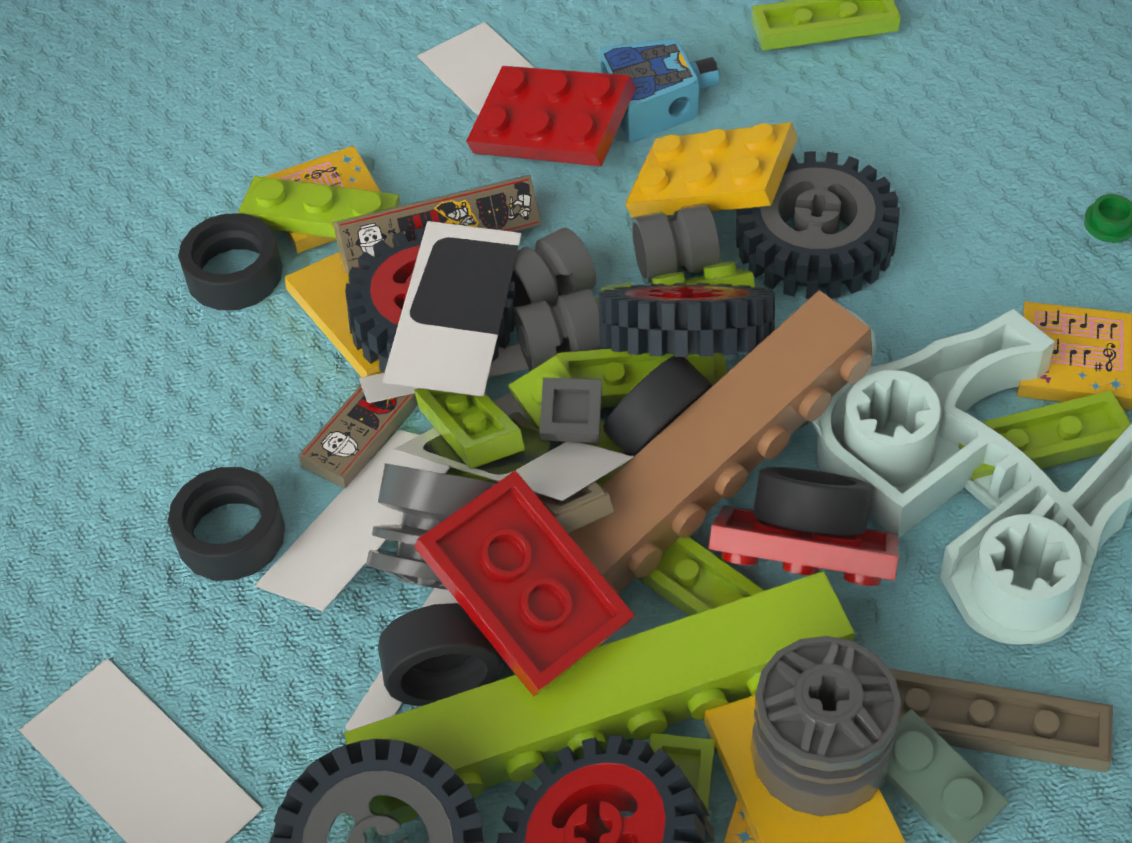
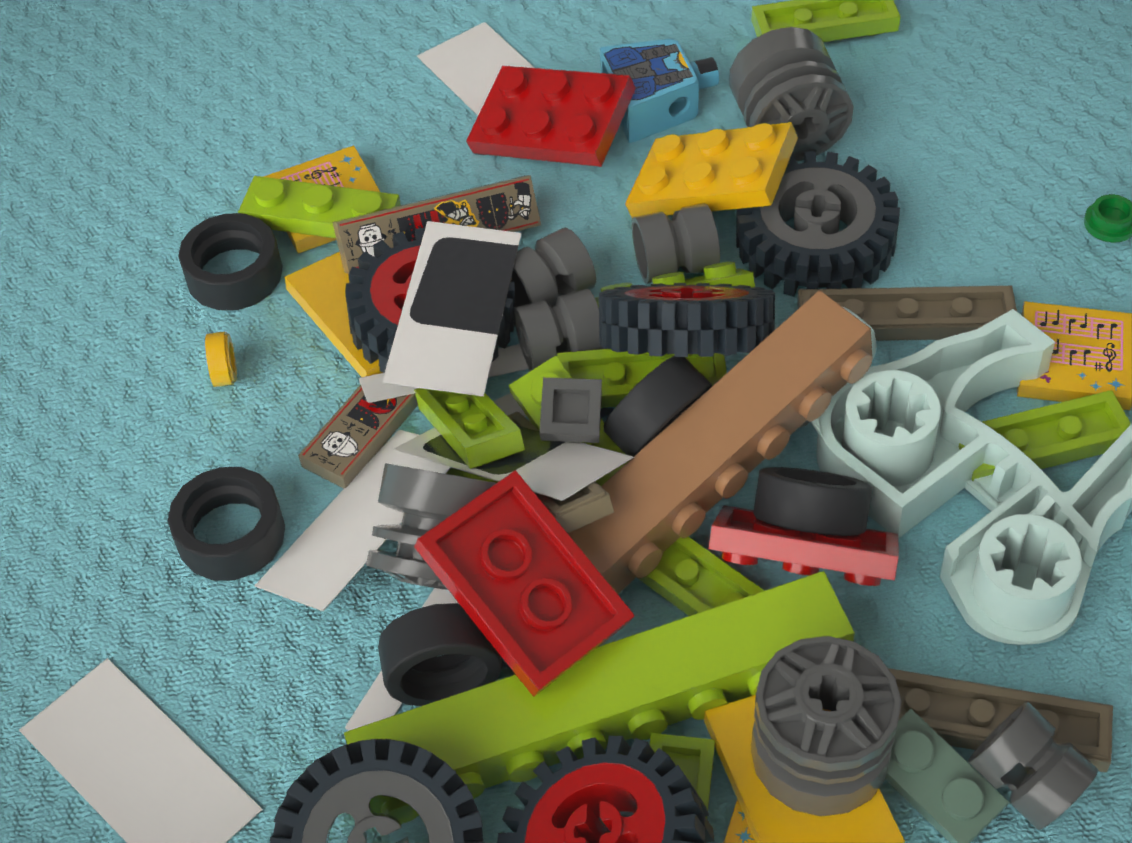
(220, 359): none -> yellow tile
(792, 80): none -> dark grey wheel
(921, 311): none -> dark tan tile
(1037, 770): none -> dark grey wheel

